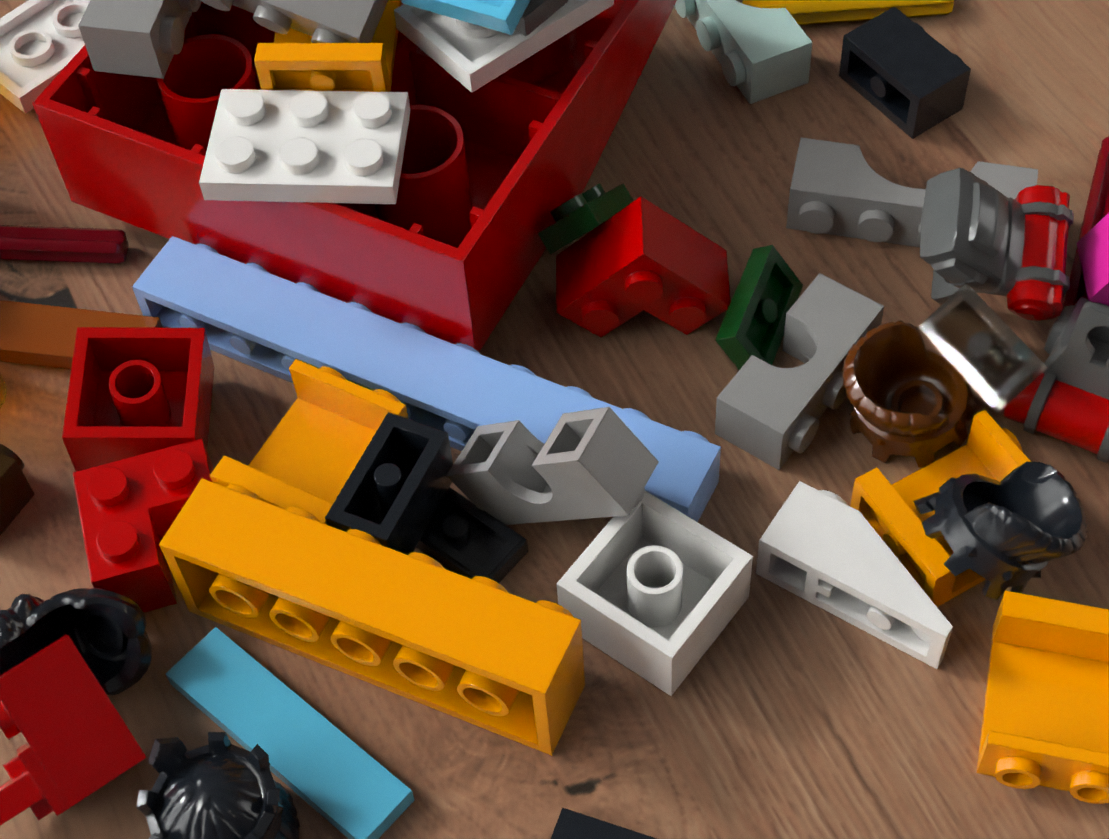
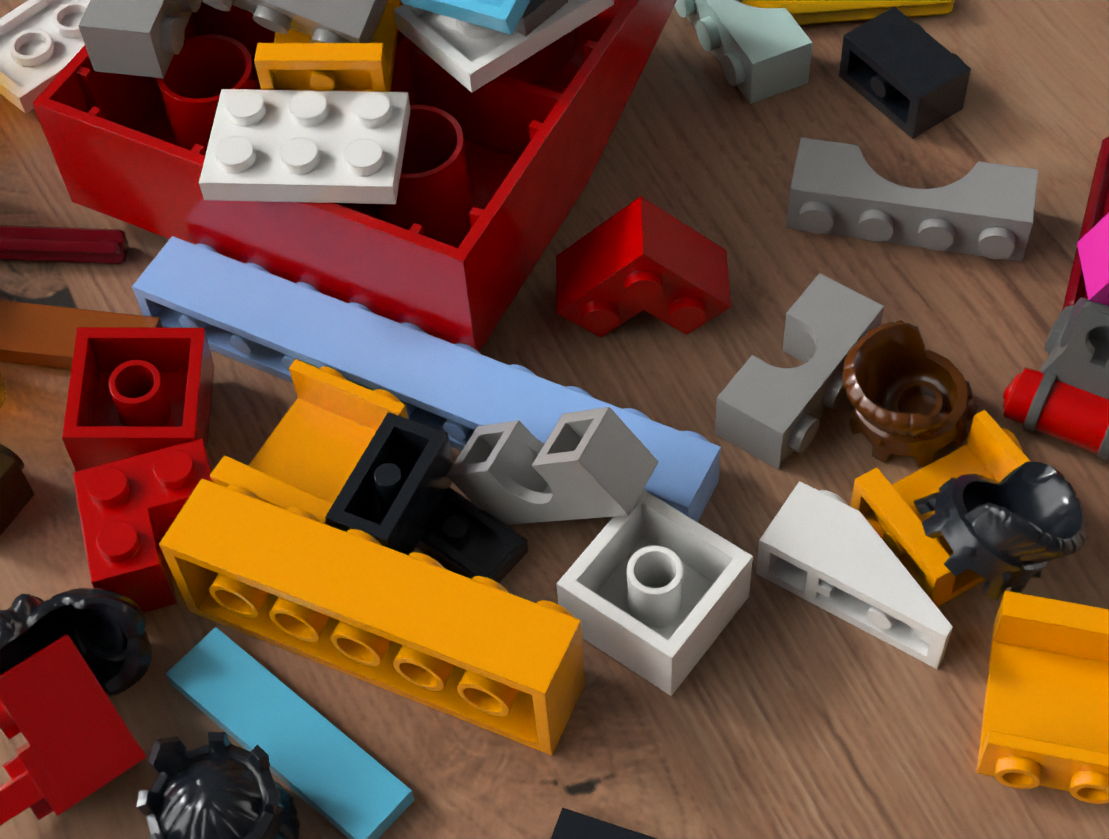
(583, 214): dark green plate -> none
(759, 308): dark green plate -> none
(982, 347): clear smoke slope -> none
(997, 242): dark grey piece -> none

